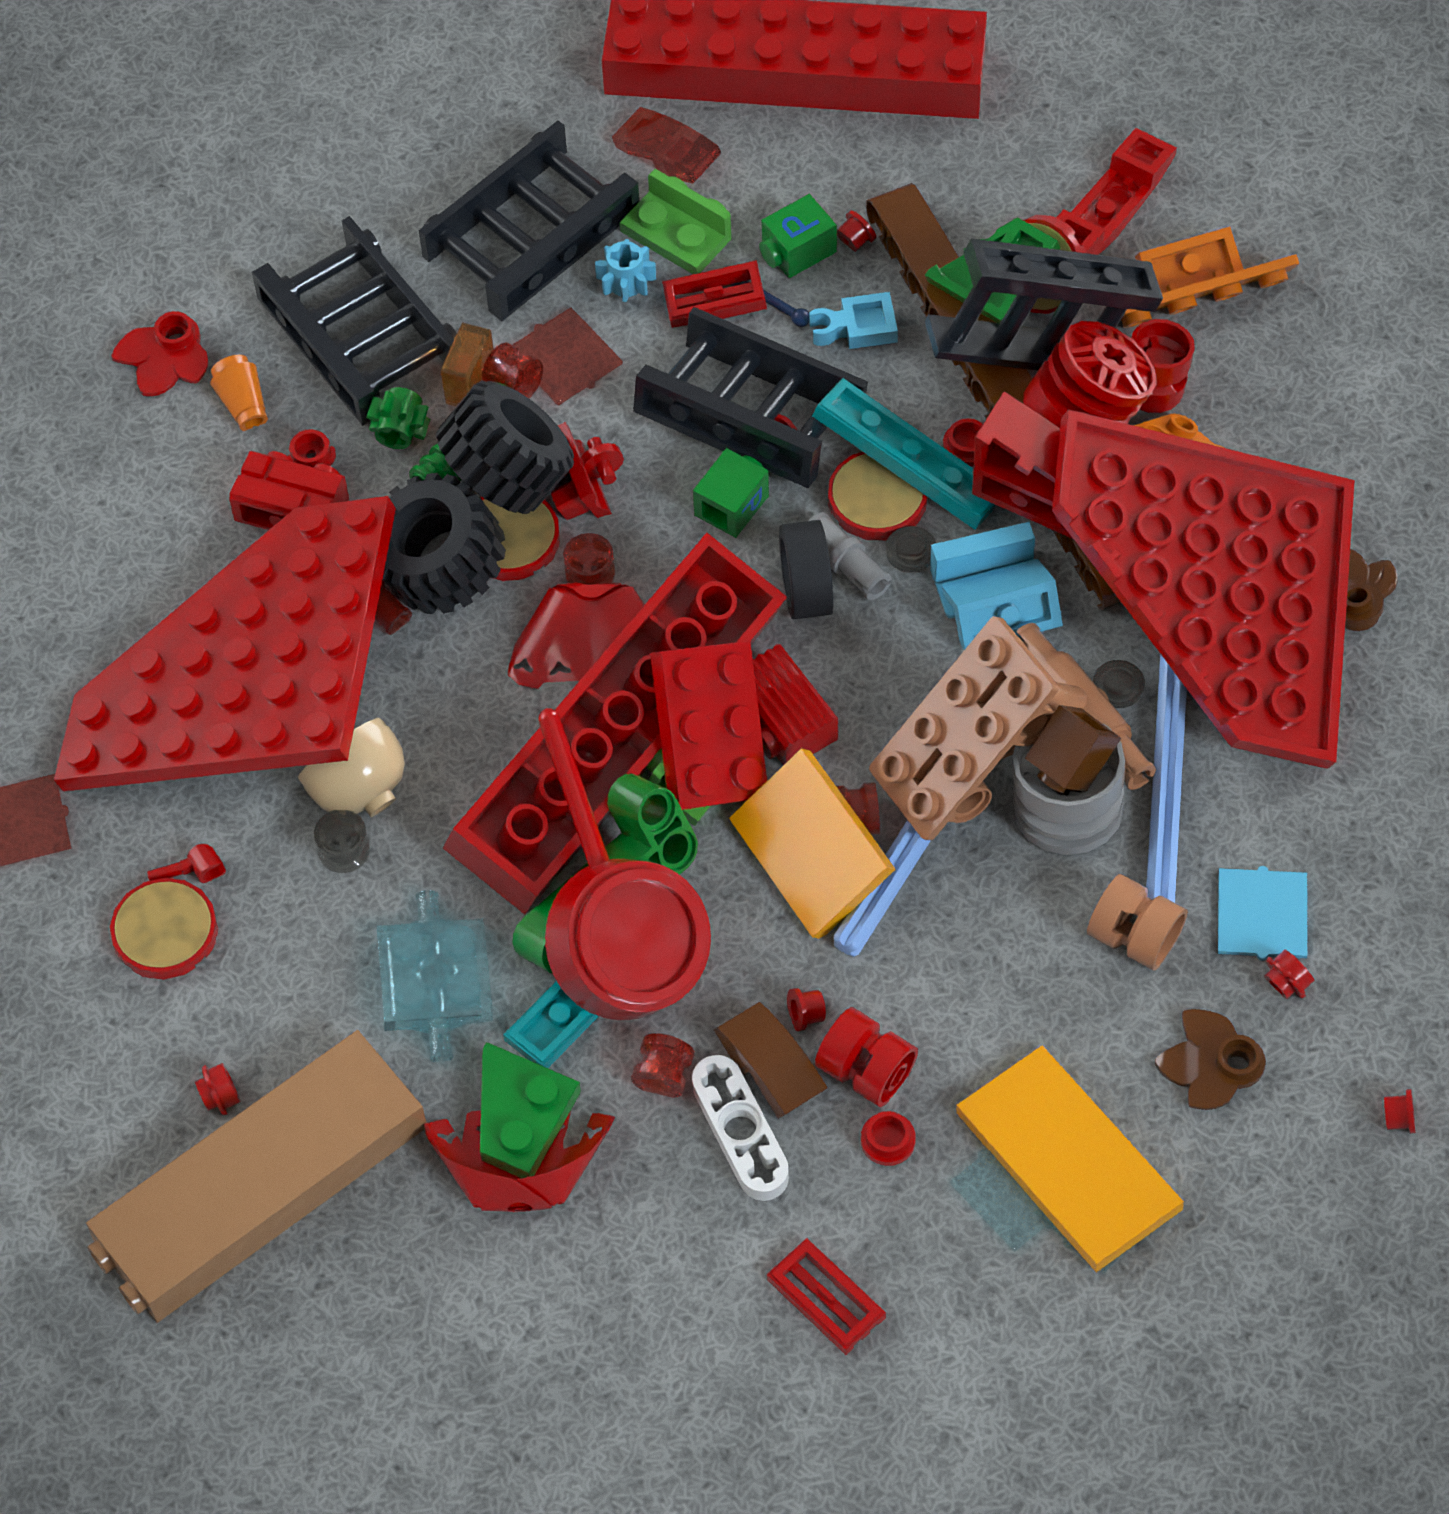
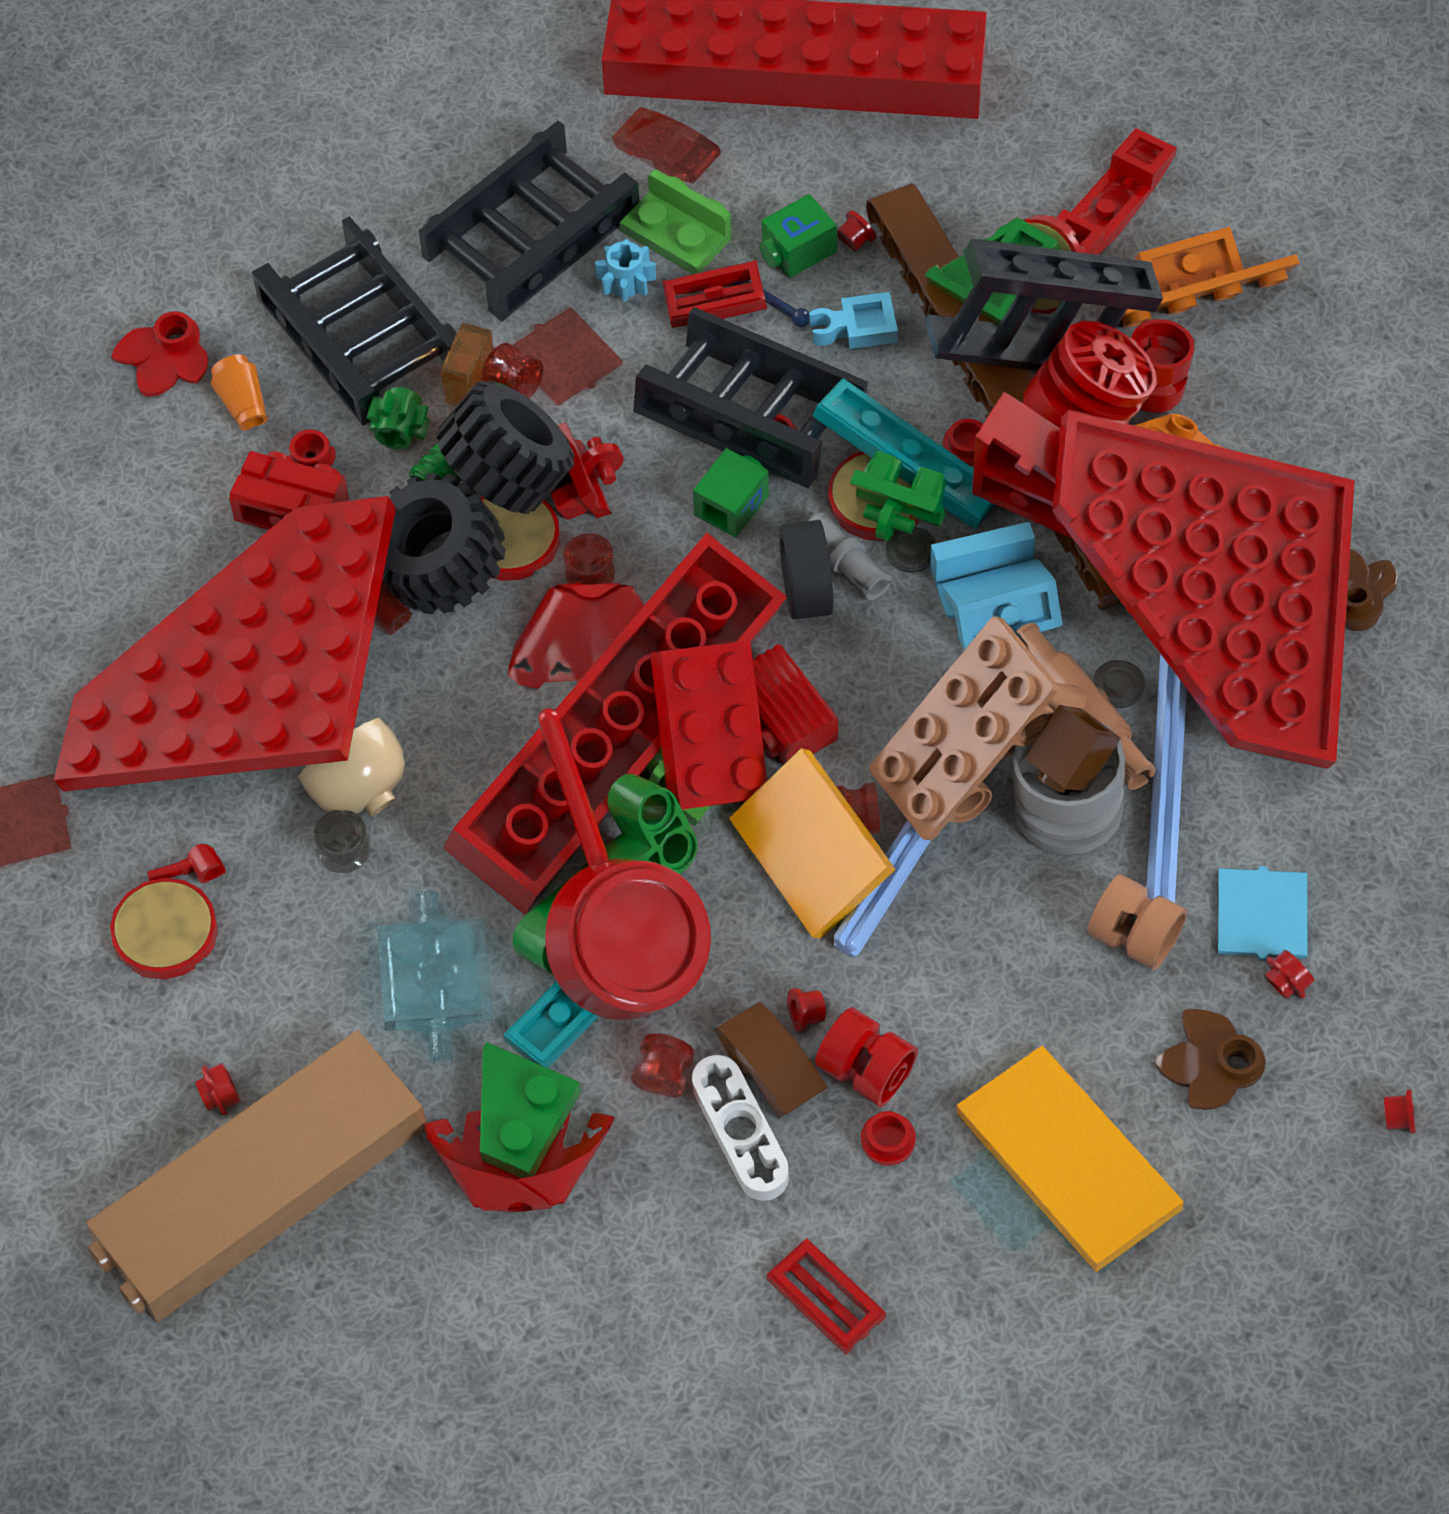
(879, 487): none -> green hips

